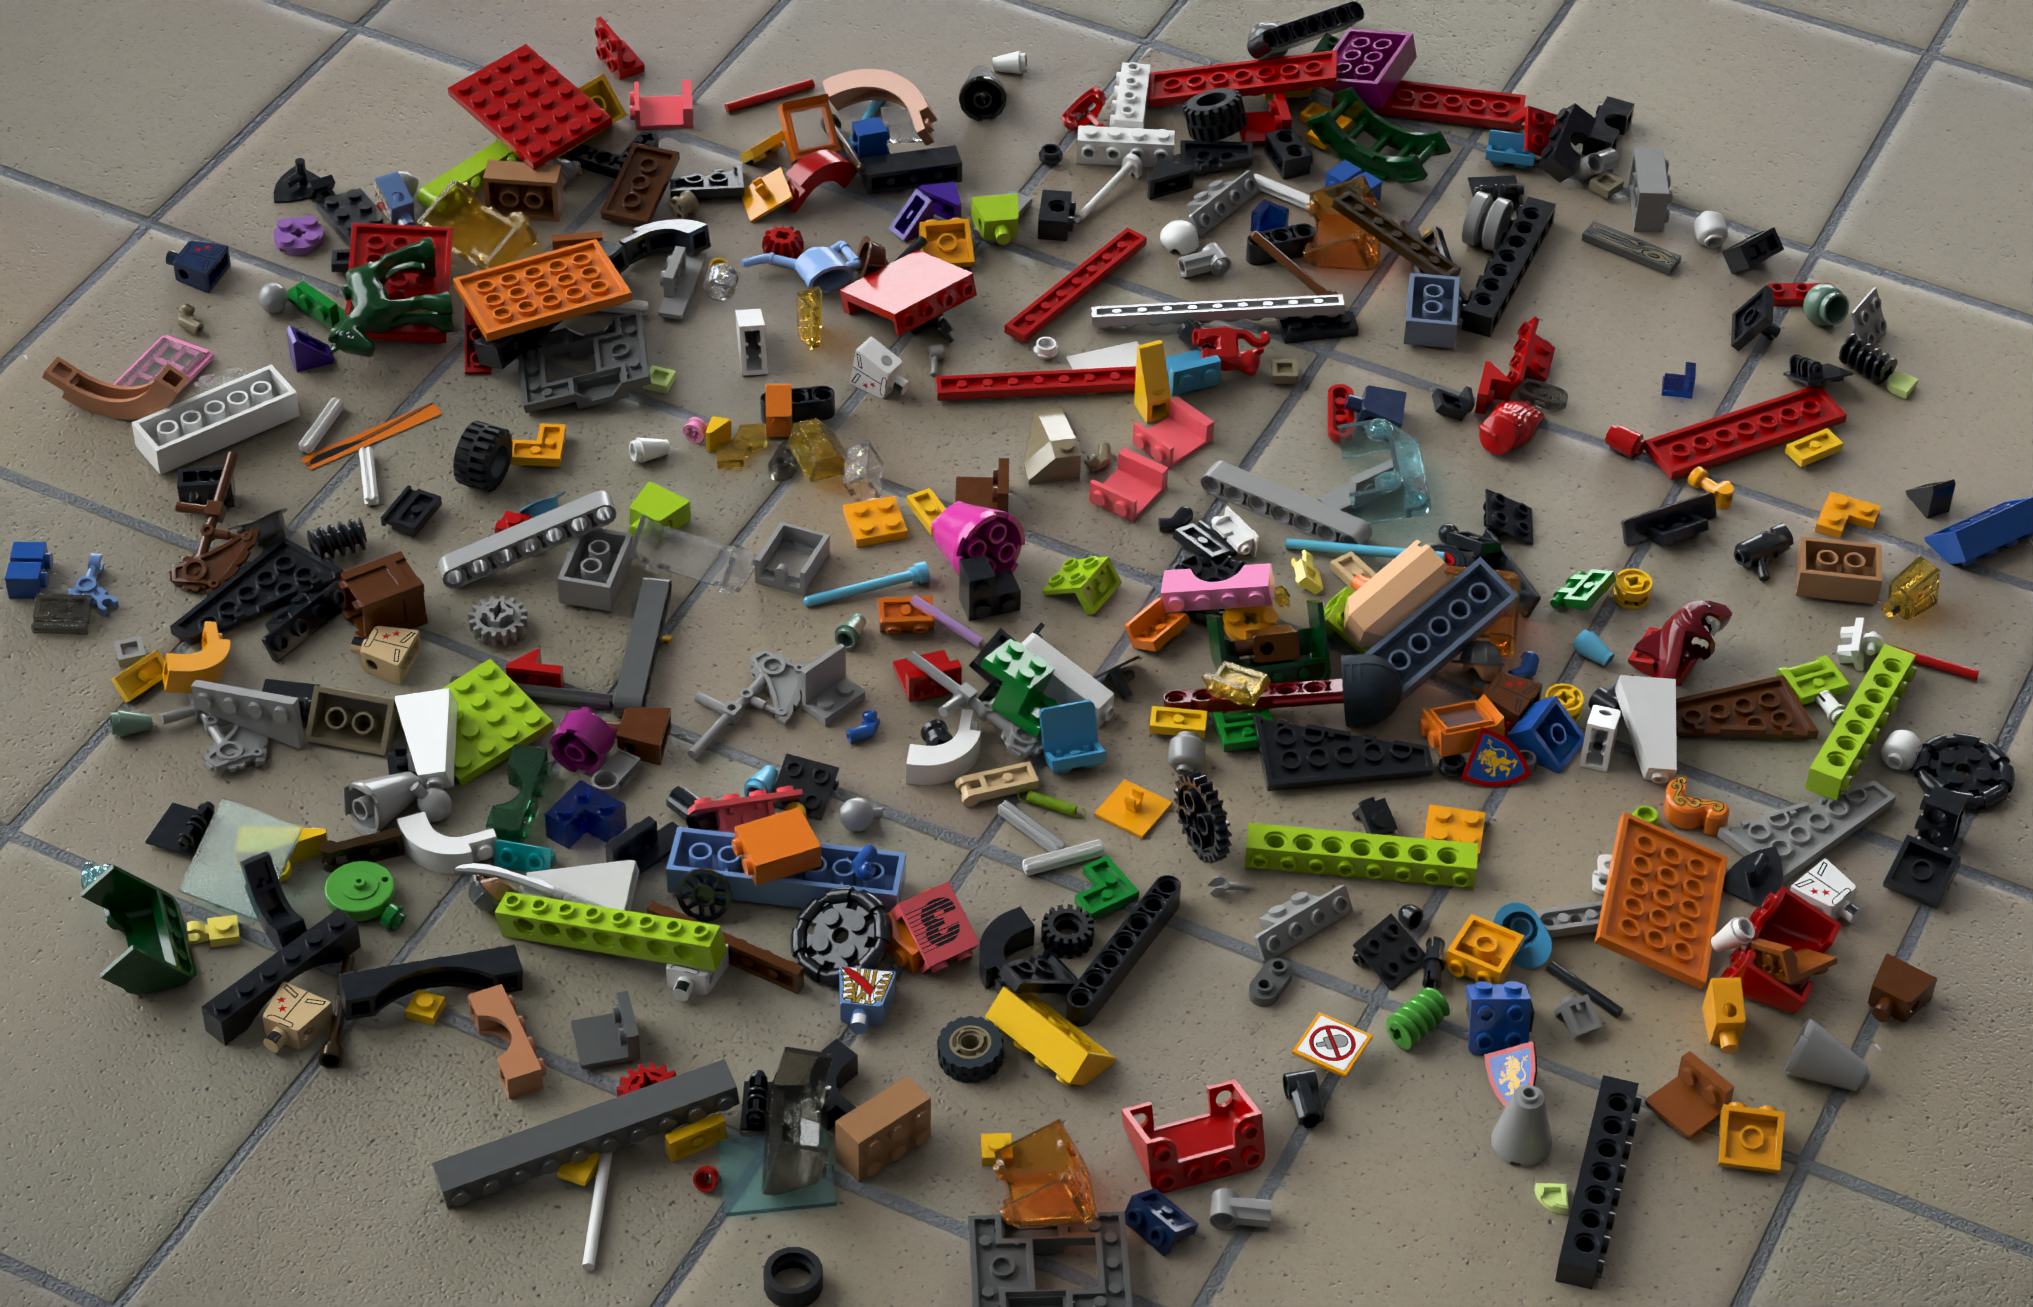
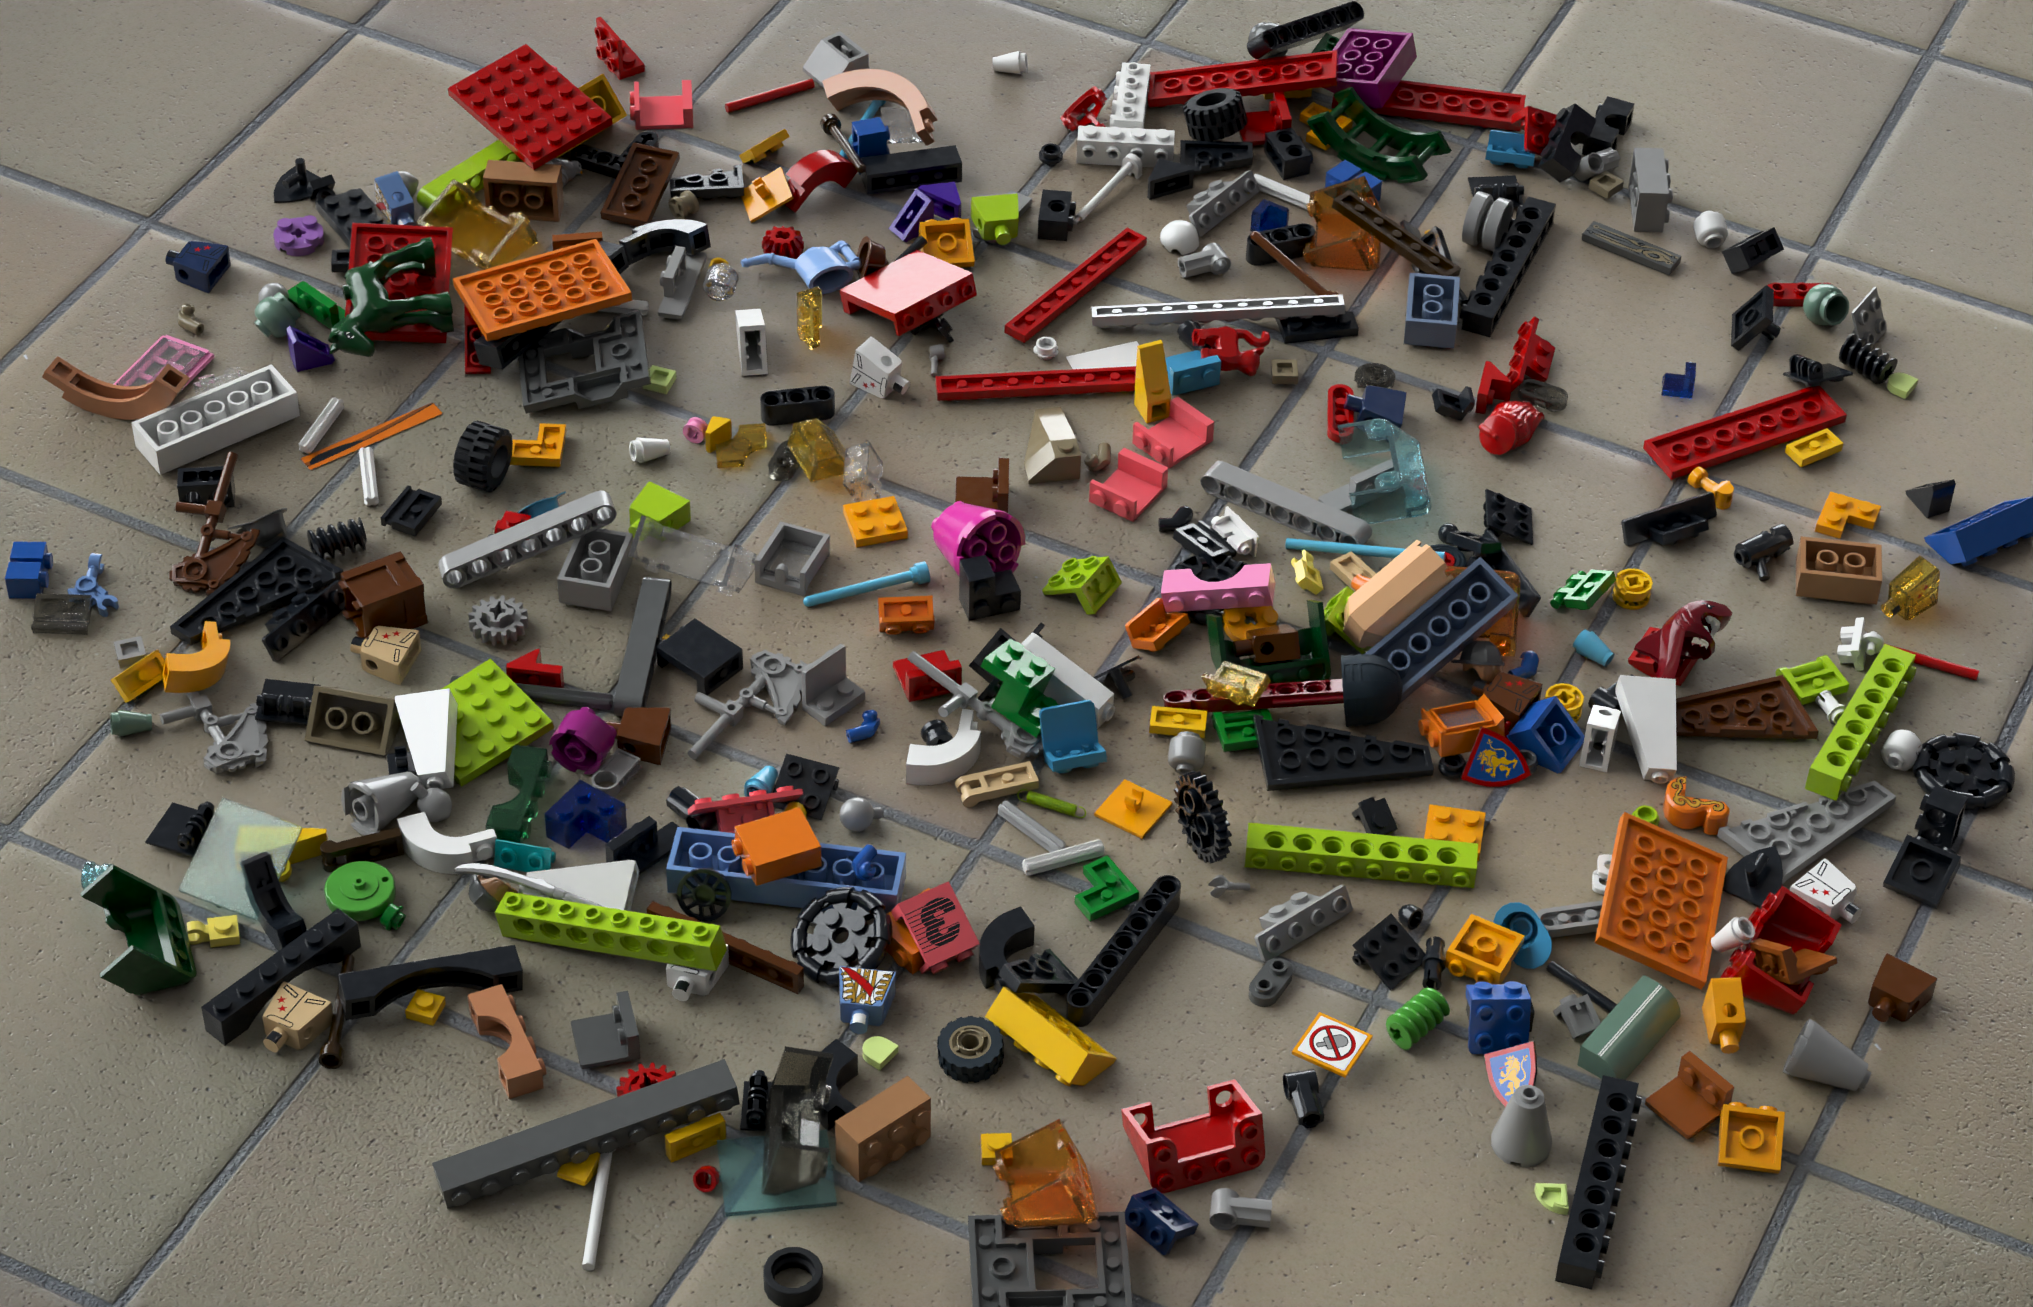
(256, 710): light grey wing -> none
(275, 315): none -> sand green piece
(701, 655): none -> black panel
(778, 410): orange slope -> none
(808, 126): window -> none
(835, 56): none -> light grey slope
(850, 631): sand green cone -> none
(879, 1051): none -> yellowish green tile
(925, 507): yellow plate -> none
(946, 620): lavender bar -> none
(982, 95): black cone -> none
(1069, 919): black tyre -> none
(1281, 596): clear yellow hand -> none
(1376, 371): none -> clear smoke gear
(1625, 441): red brick -> none
(1630, 1030): none -> sand green brick

